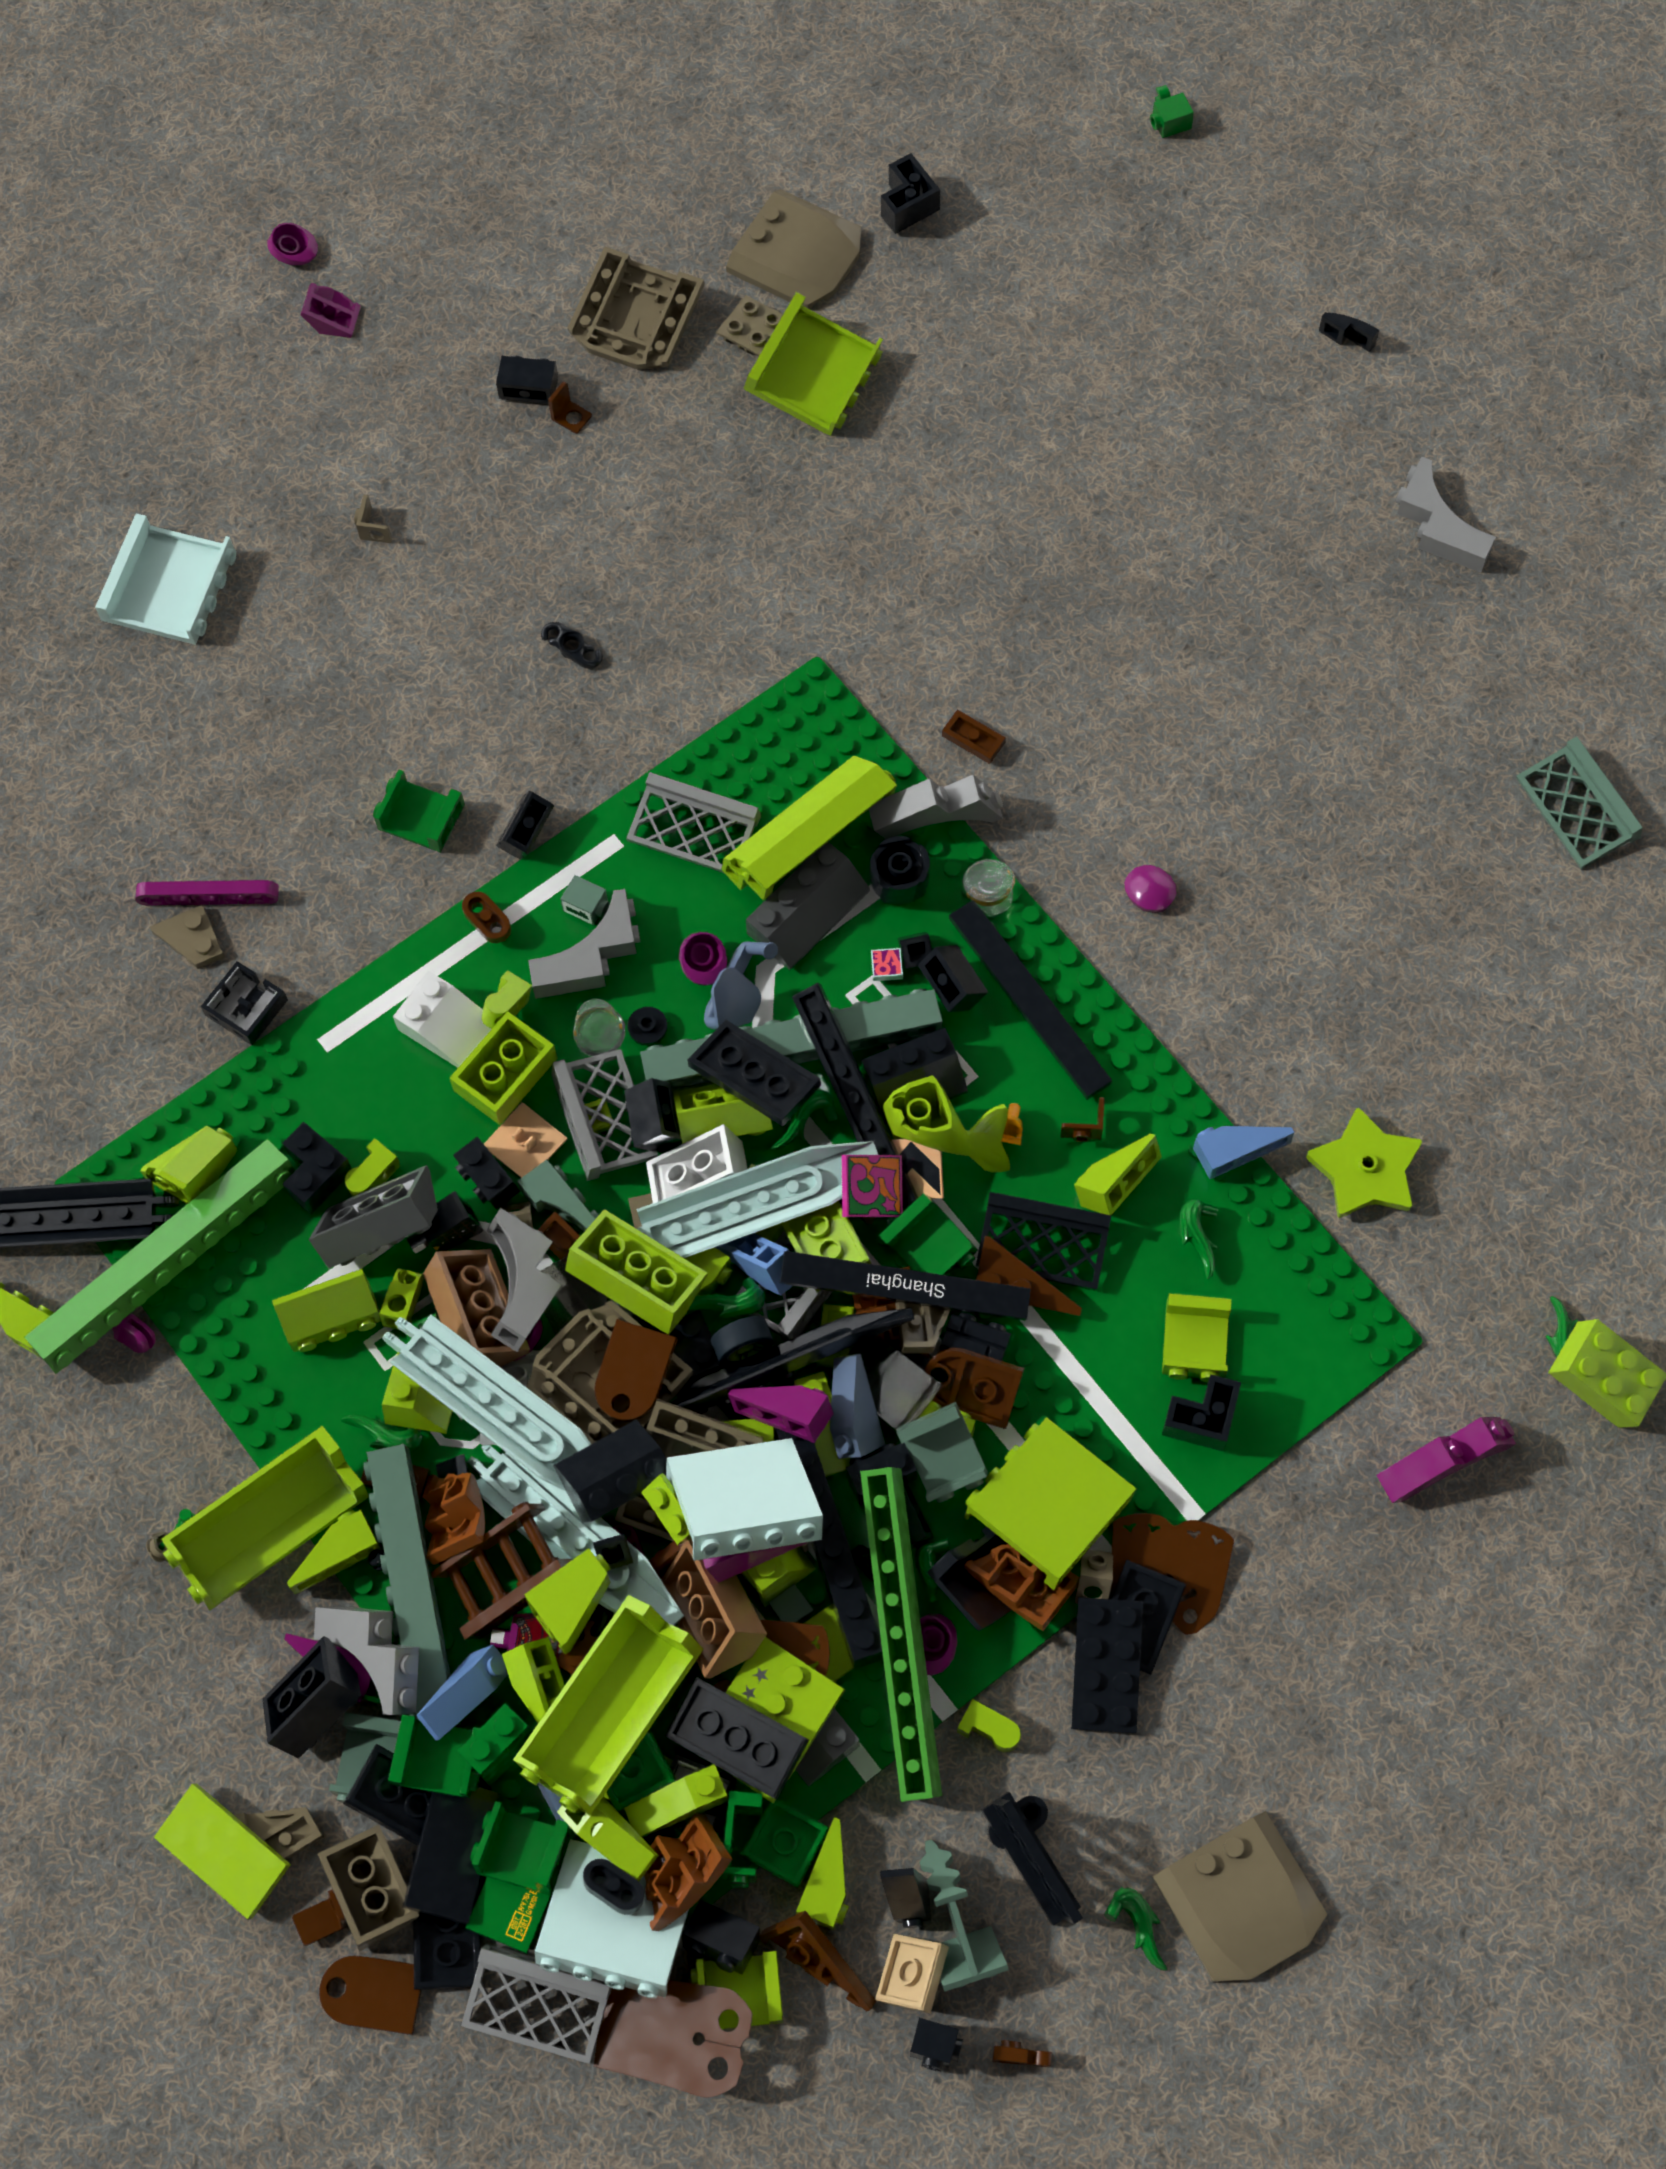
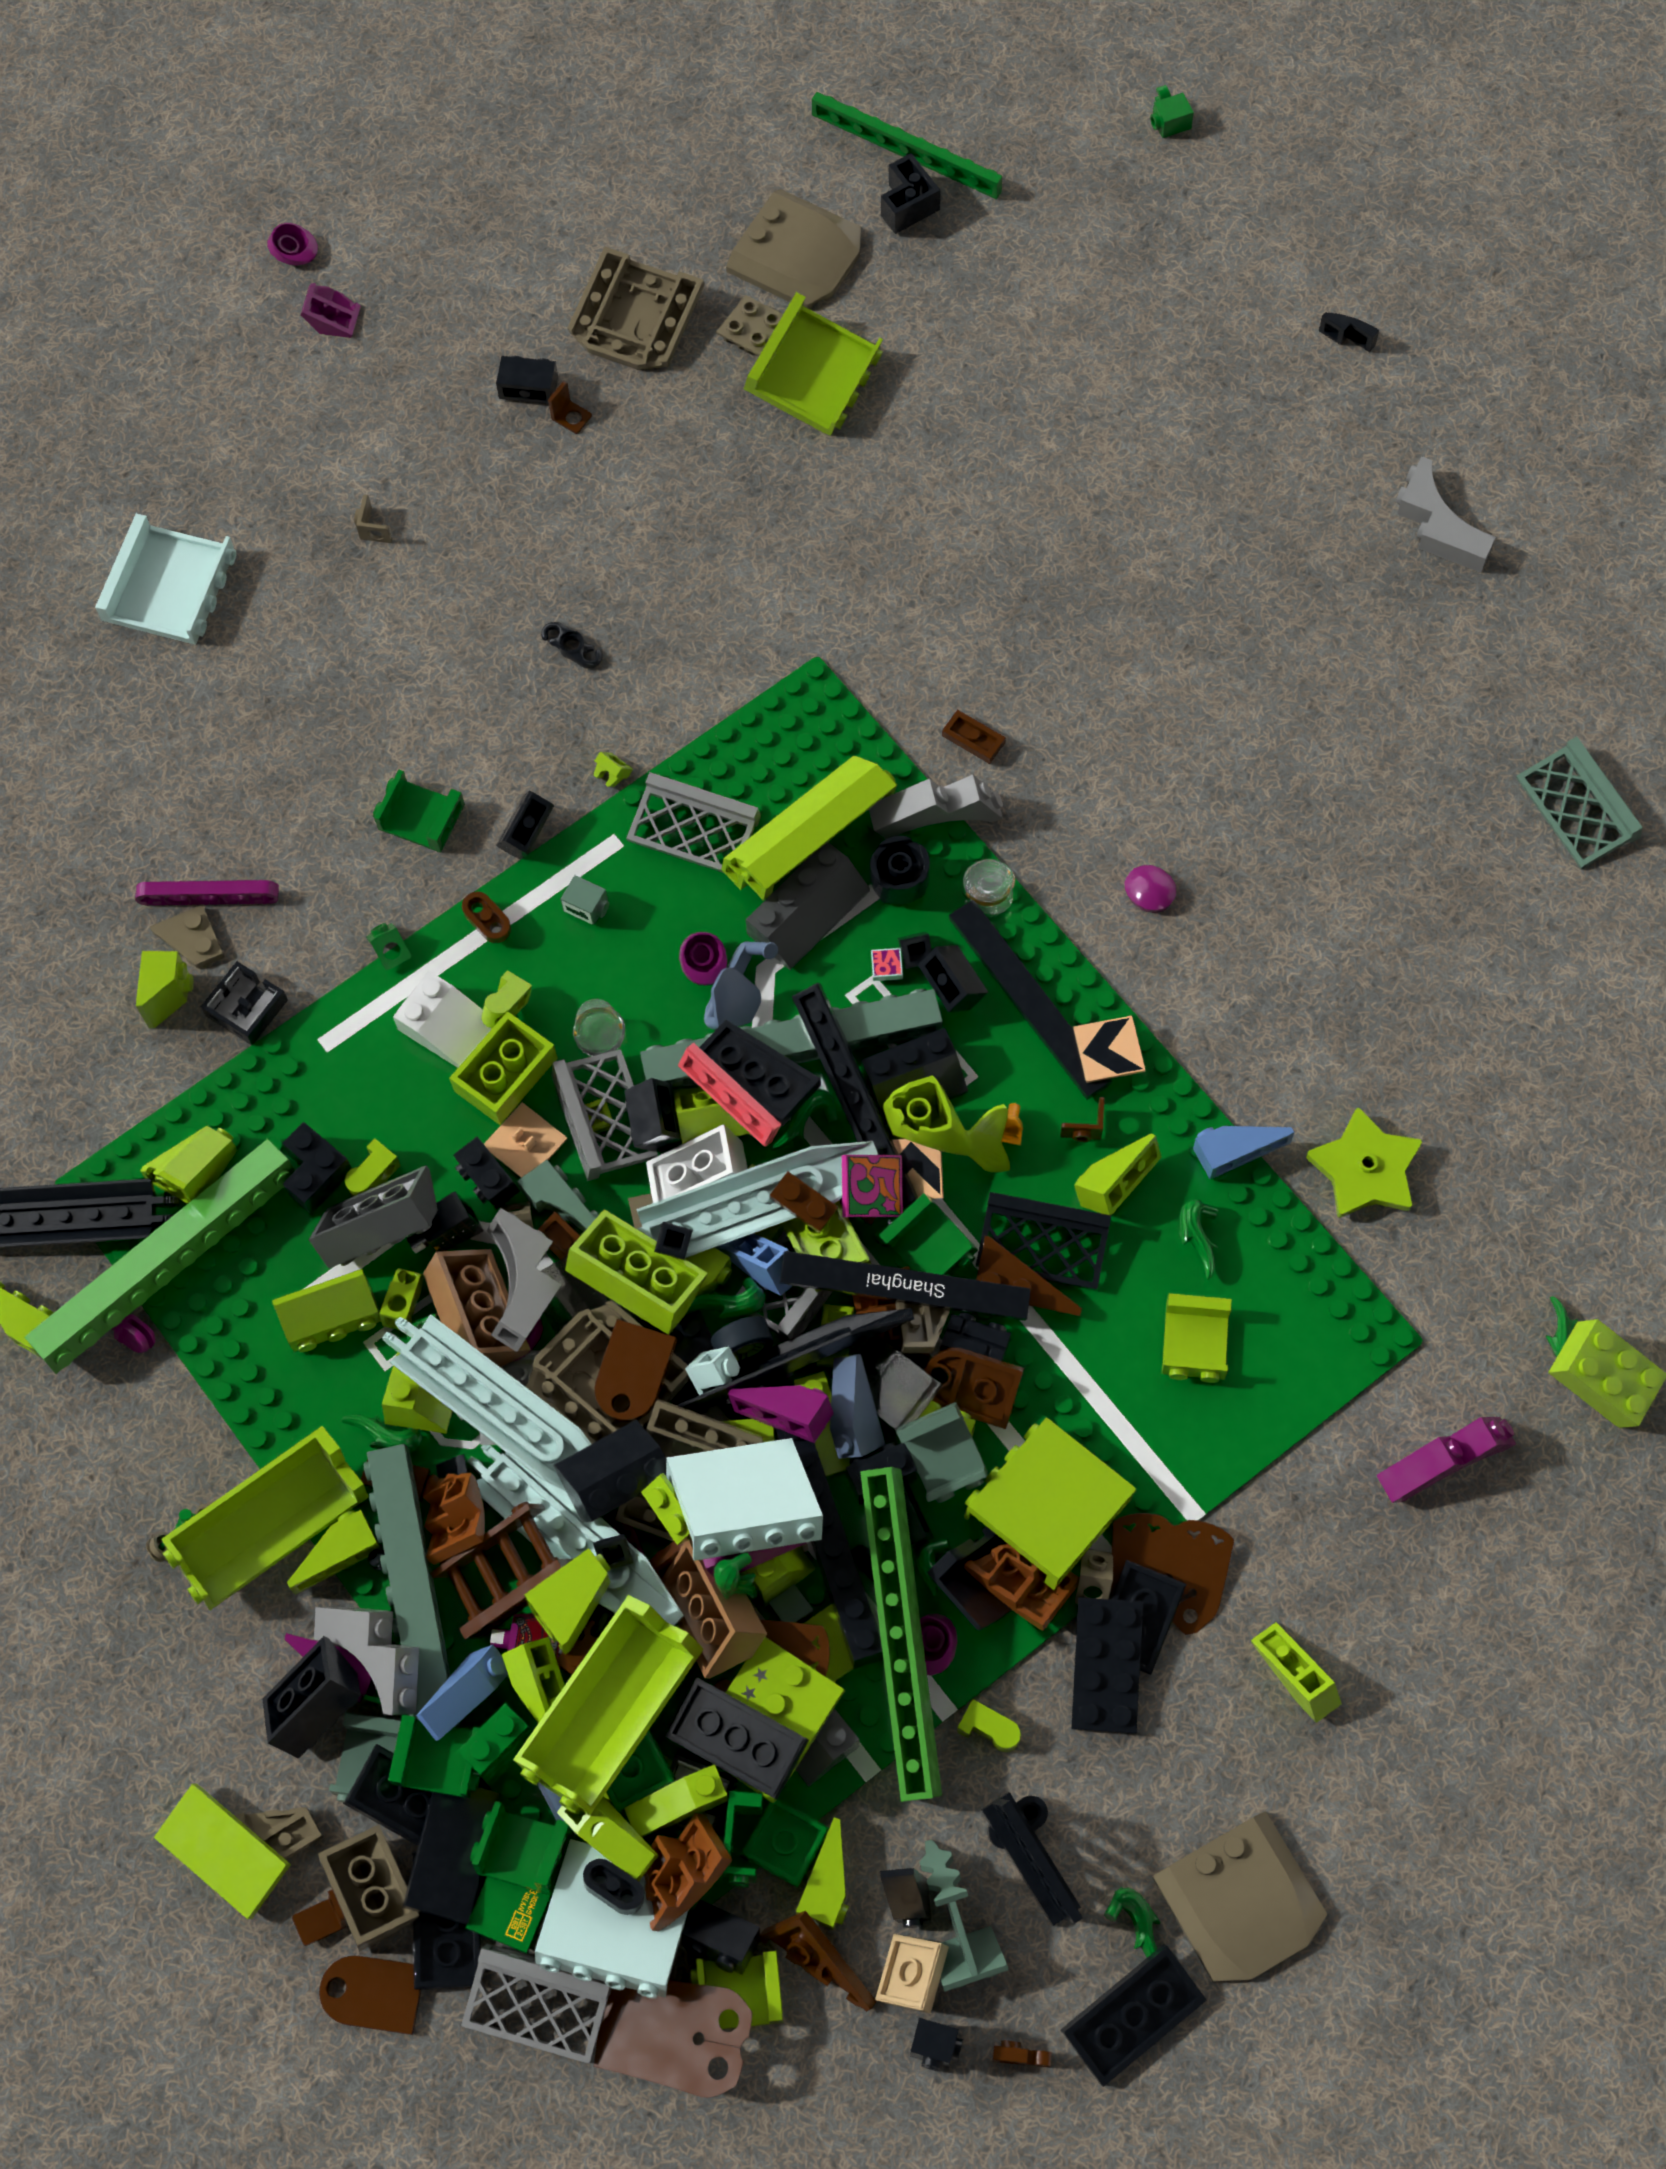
(162, 985): none -> lime slope
(383, 935): none -> green bracket
(586, 962): light grey arch -> none
(615, 766): none -> lime tile
(647, 1026): black piece -> none
(673, 1241): none -> black slope
(712, 1369): none -> light aqua brick
(728, 1579): none -> green piece
(729, 1094): none -> coral tile
(803, 1202): none -> reddish brown plate
(902, 143): none -> green plate
(1109, 1049): none -> light nougat piece
(1133, 2015): none -> black plate
(1204, 1422): black brick -> none
(1298, 1672): none -> lime slope

